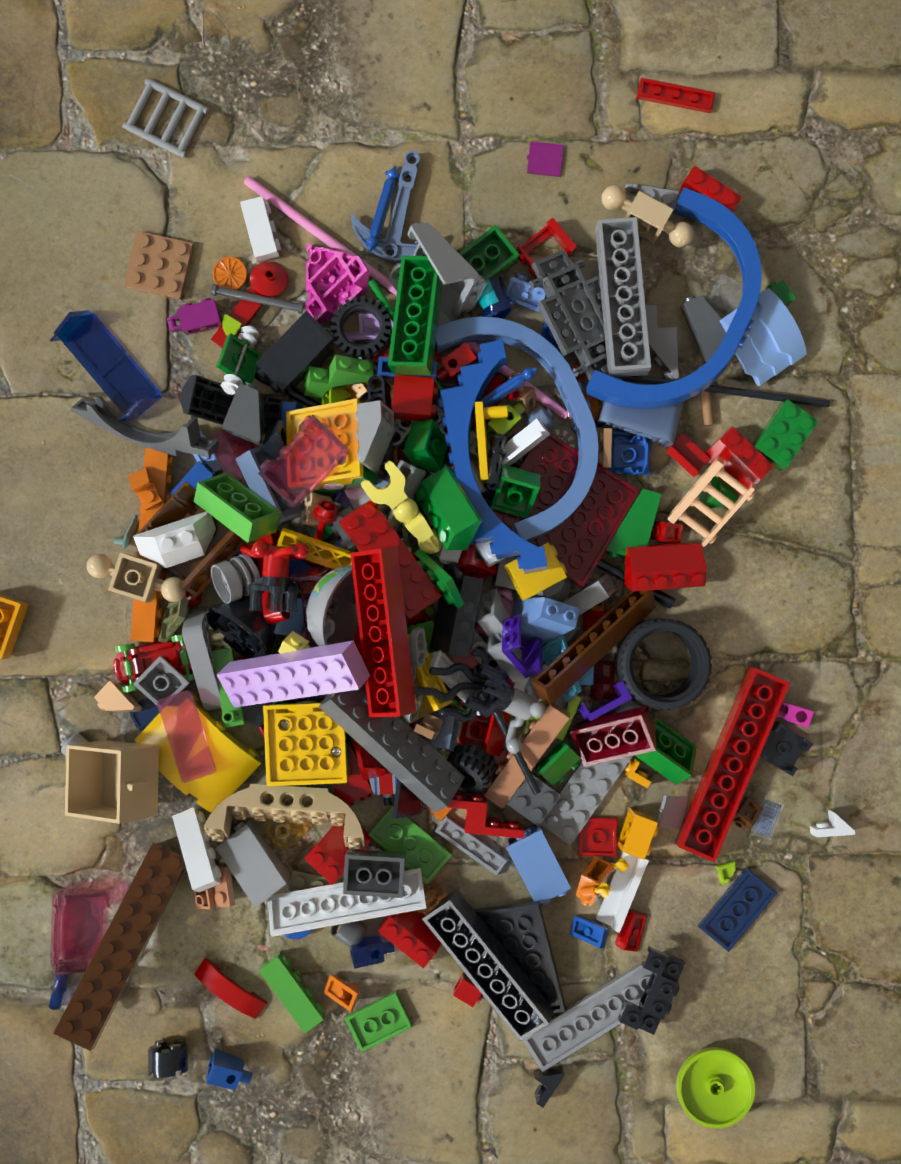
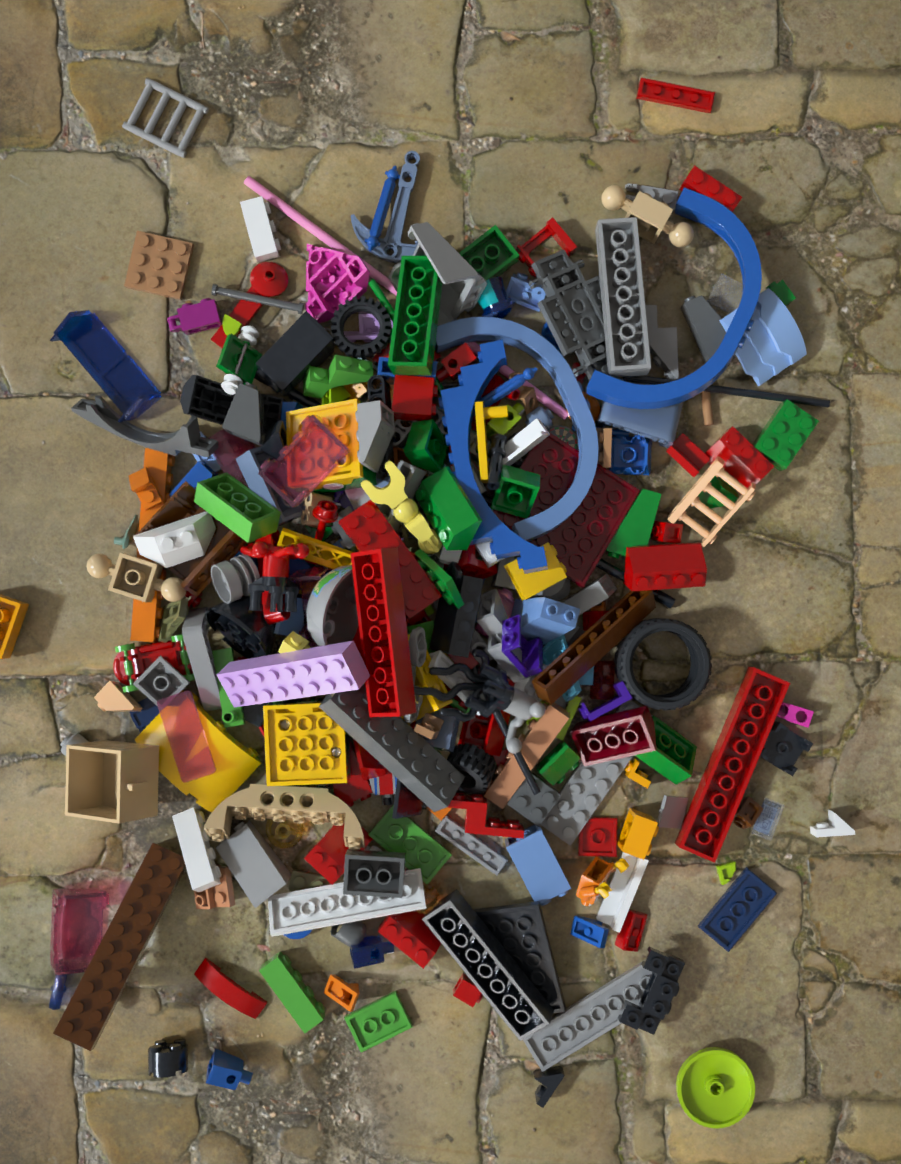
(230, 273): orange wheel -> none
(545, 159): magenta piece -> none

